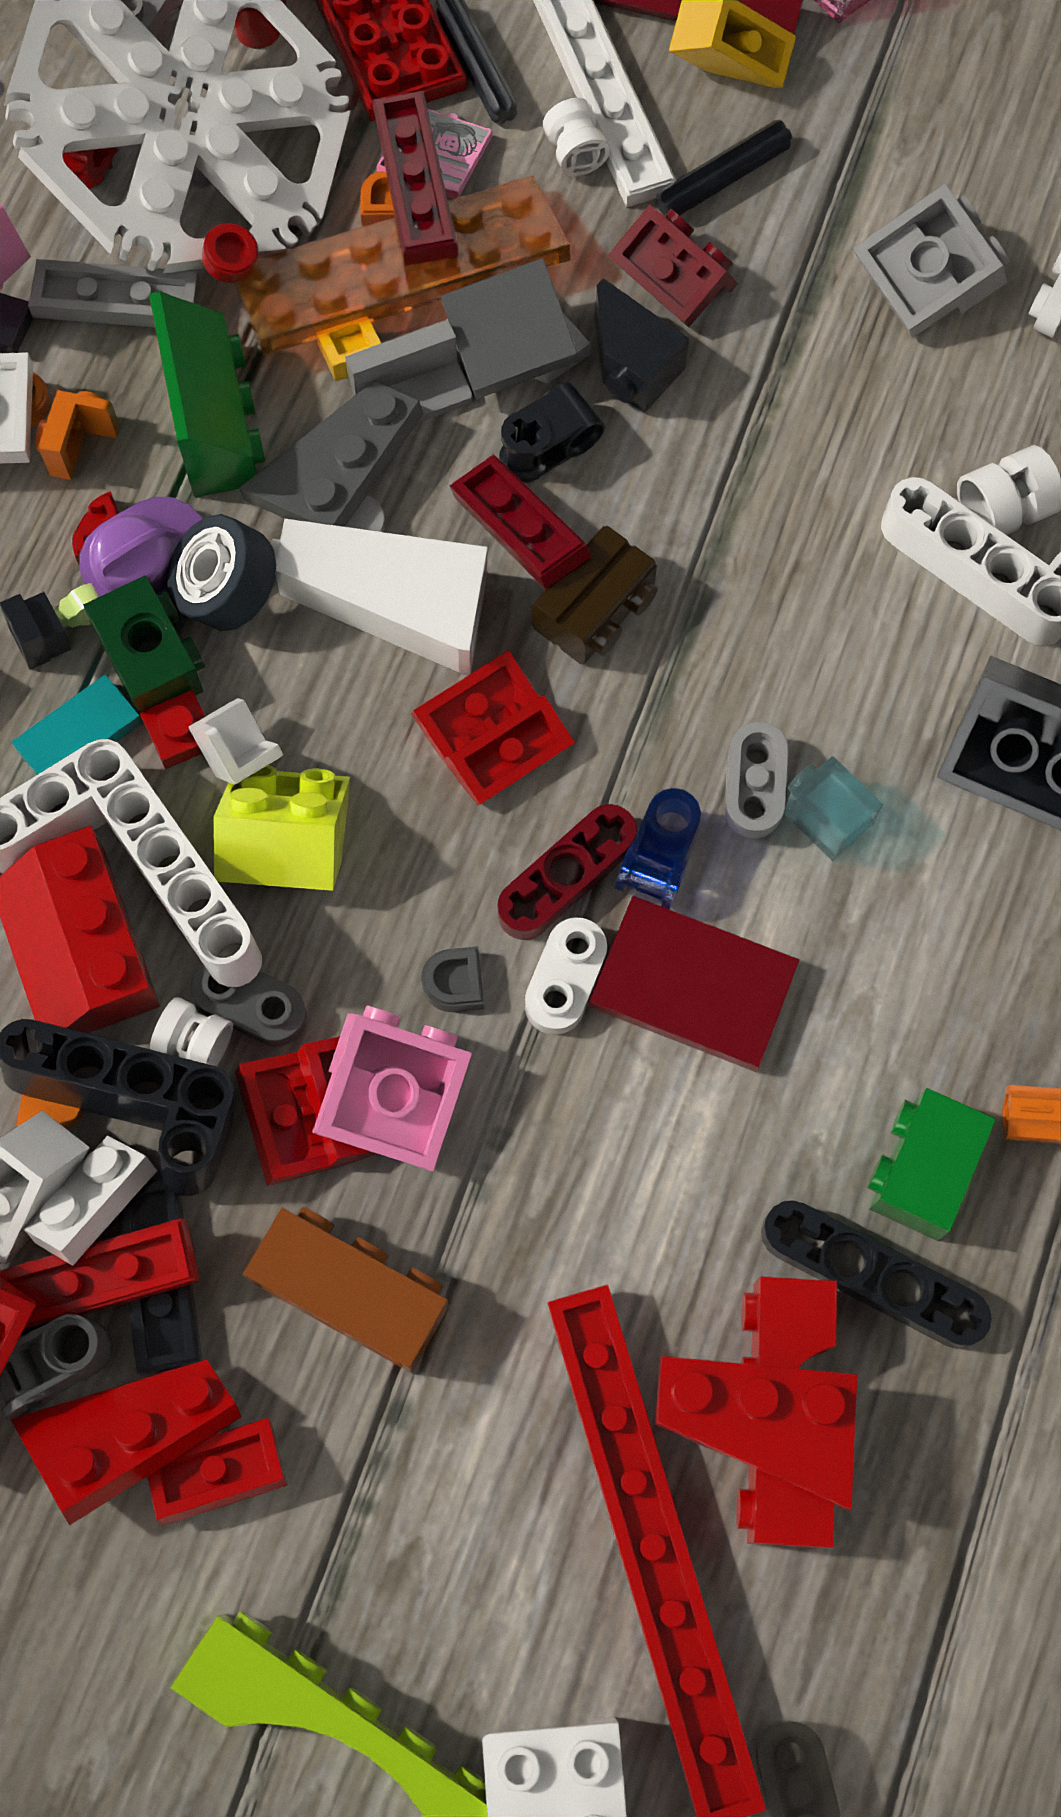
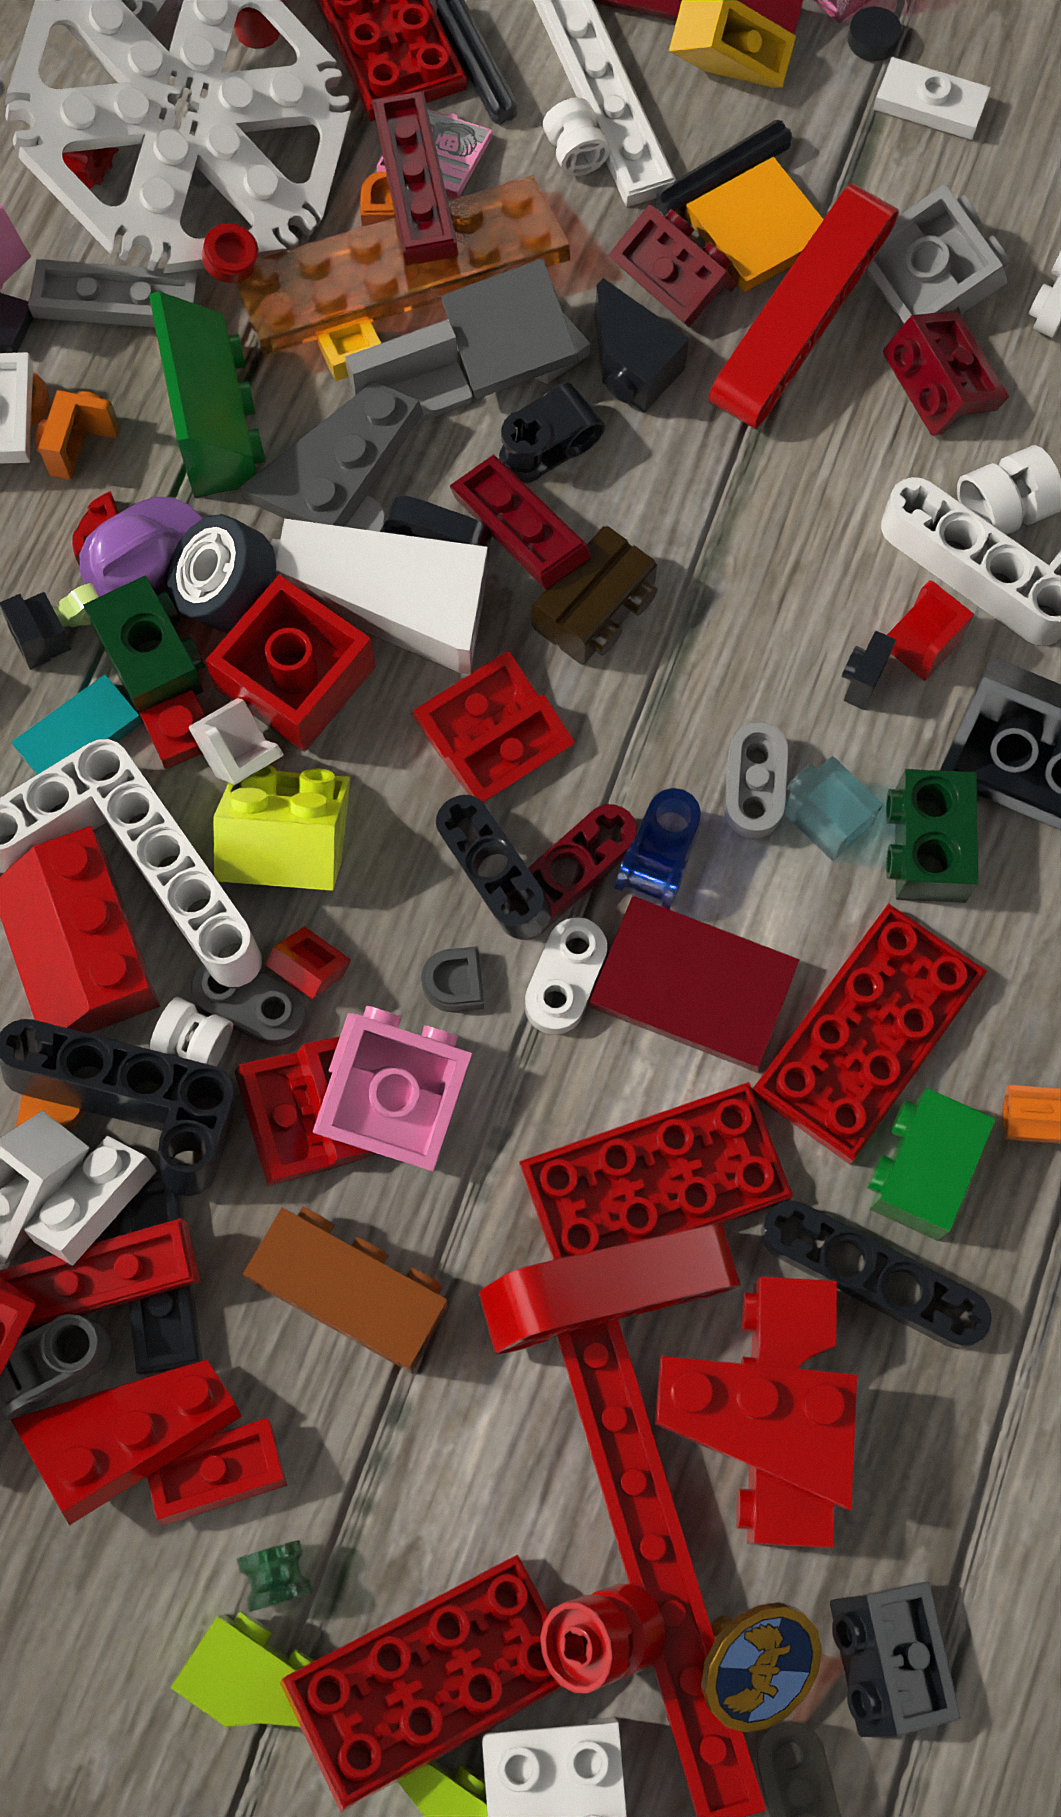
(274, 1575): none -> clear green wheel
(291, 662): none -> red brick
(307, 962): none -> red plate
(423, 1683): none -> red tile
(426, 520): none -> black beam
(493, 889): none -> black beam
(602, 1637): none -> red wheel
(606, 1286): none -> red beam
(658, 1175): none -> red tile
(756, 222): none -> light orange tile
(760, 1666): none -> shield
(803, 305): none -> red beam
(866, 668): none -> black plate
(868, 1033): none -> red tile
(874, 33): none -> black tile
(894, 1661): none -> black bracket
(930, 630): none -> red panel
(931, 98): none -> white plate
(943, 370): none -> dark red bracket
(946, 837): none -> dark green brick

